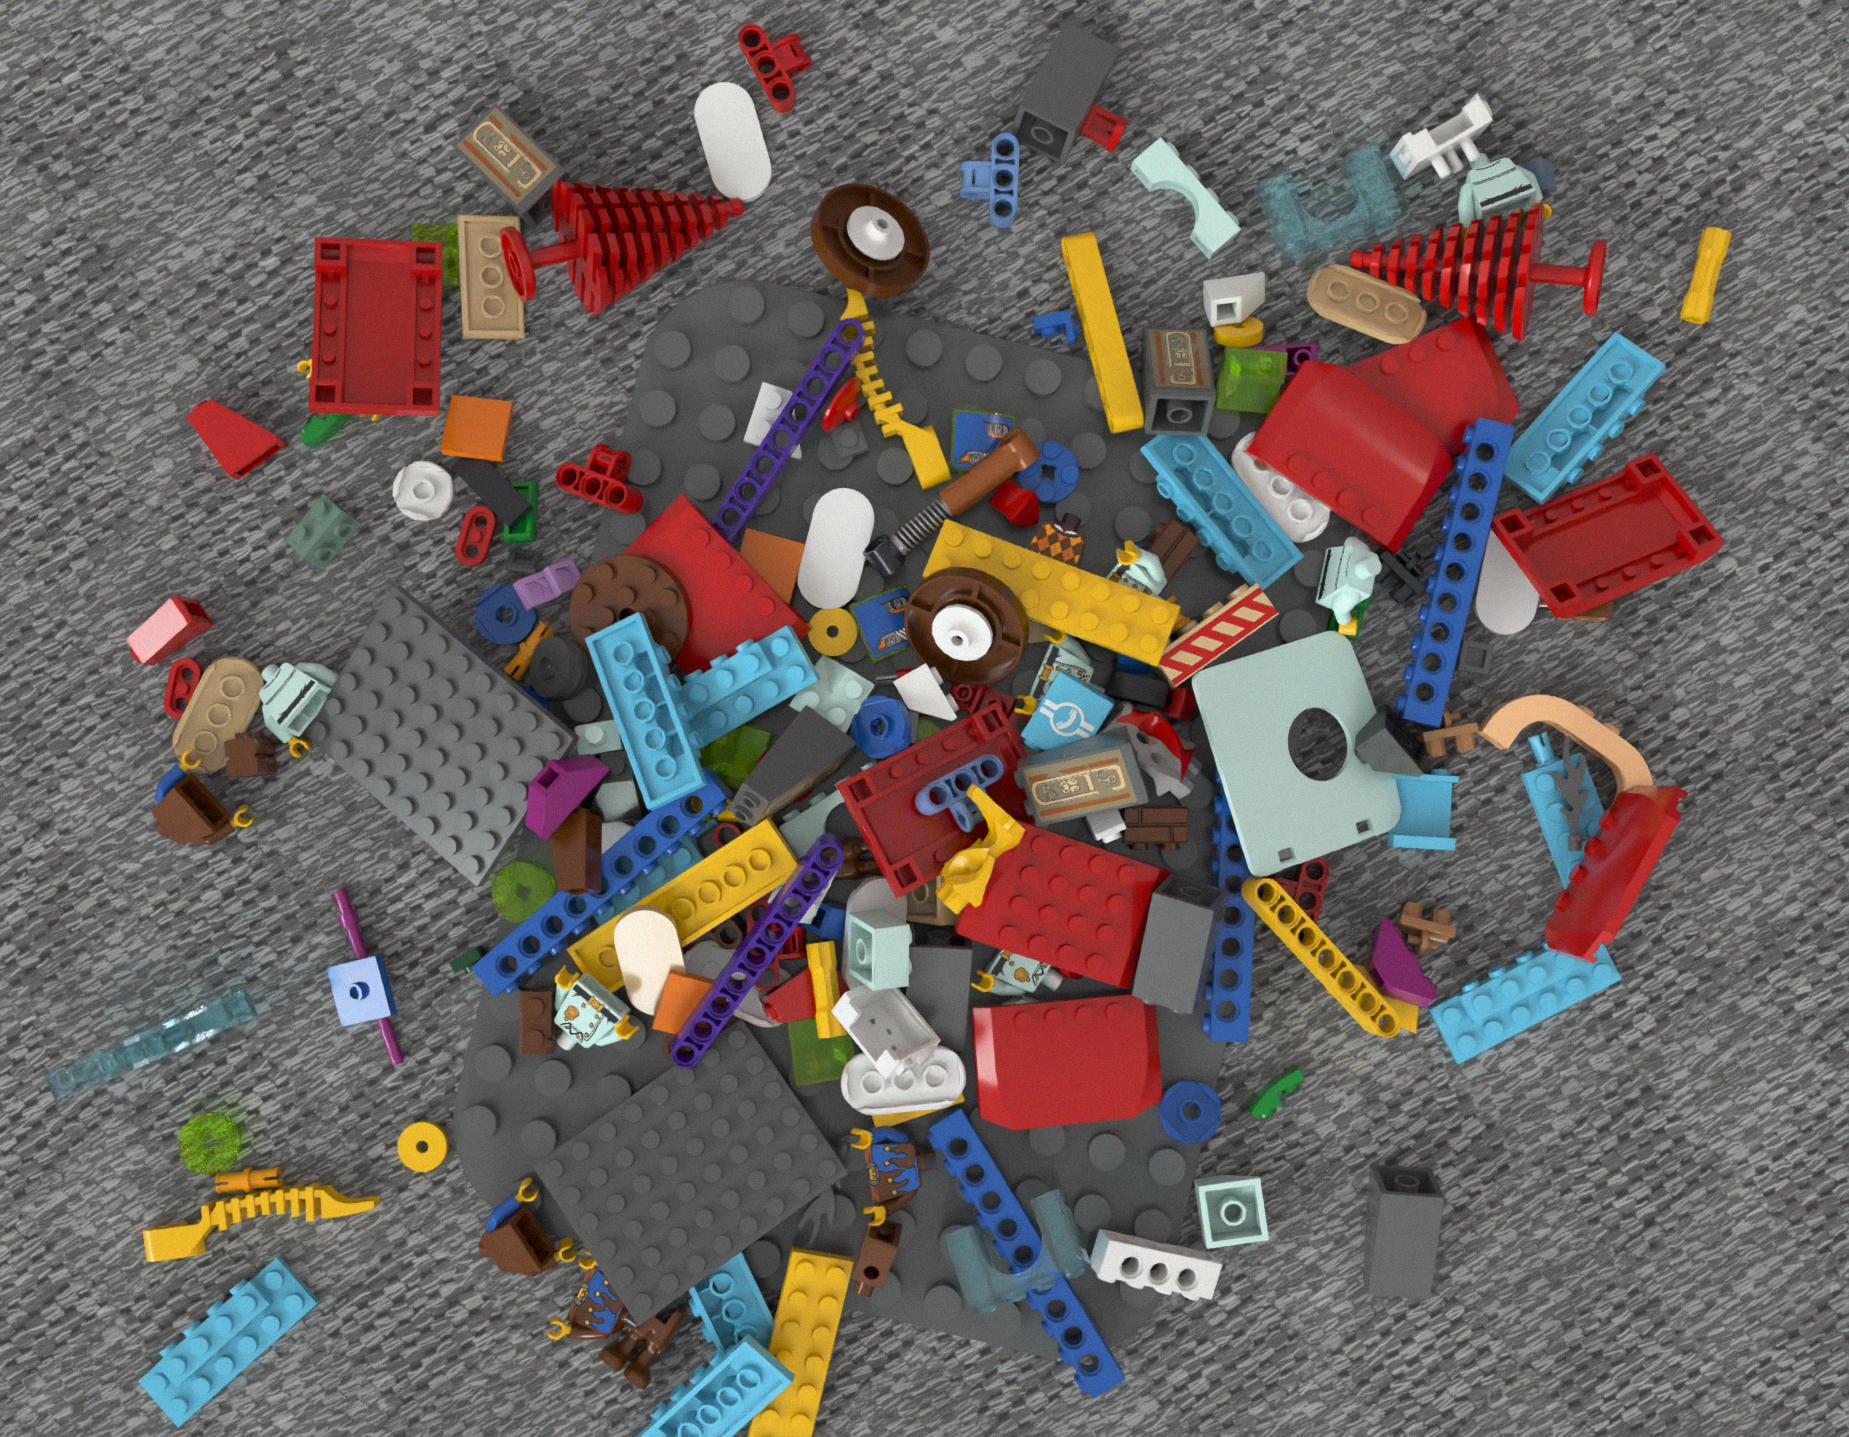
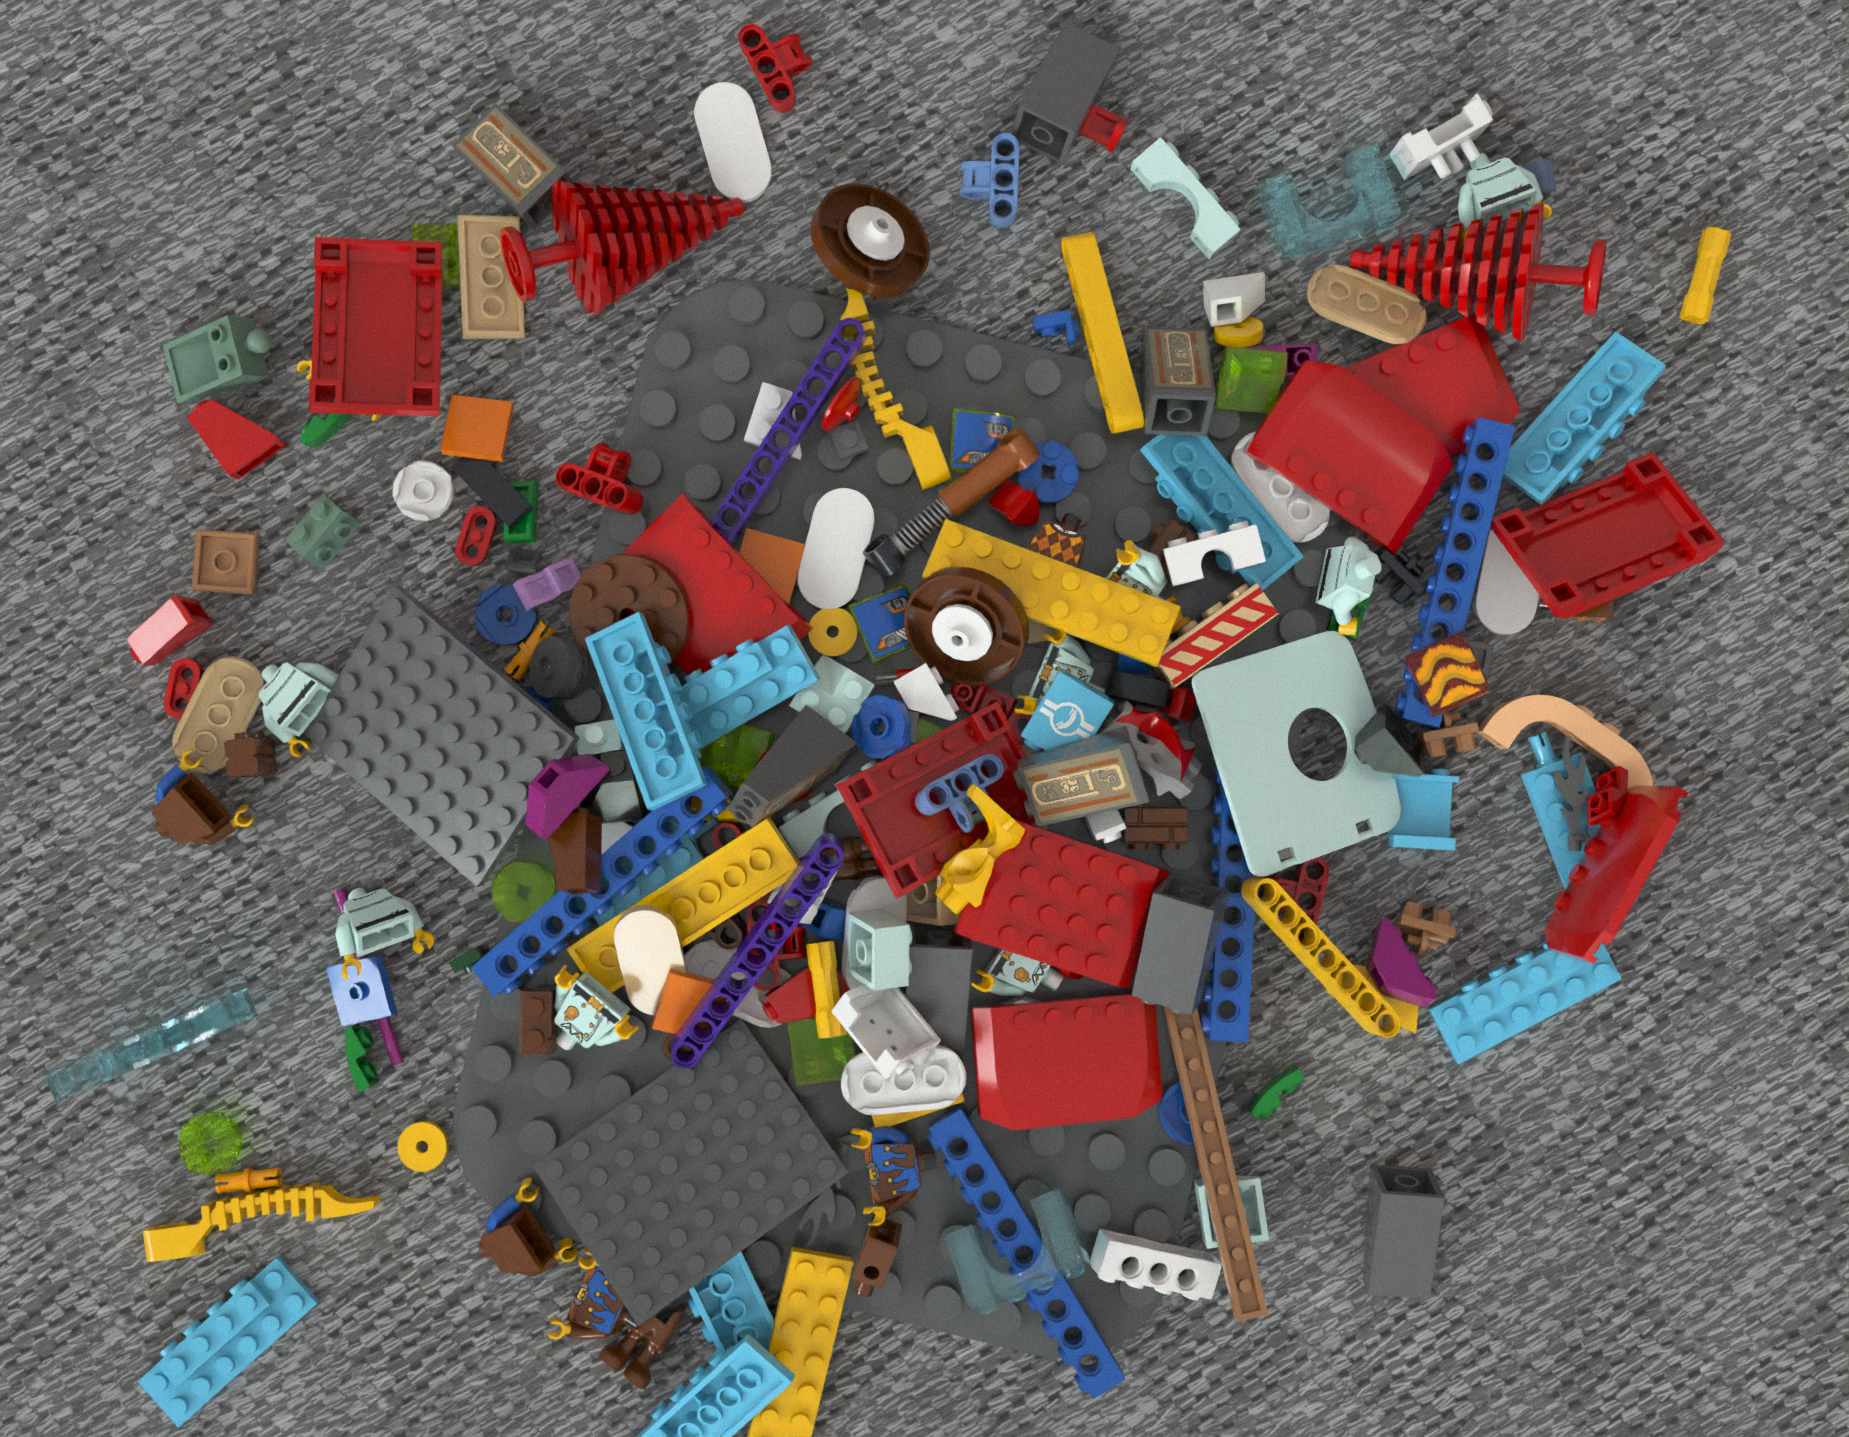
(217, 358): none -> sand green slope
(225, 562): none -> medium nougat plate
(357, 1044): none -> green slope
(375, 922): none -> light aqua torso
(1216, 1165): none -> medium nougat plate
(1240, 545): none -> white arch
(1447, 674): none -> slope
(1609, 795): none -> red slope

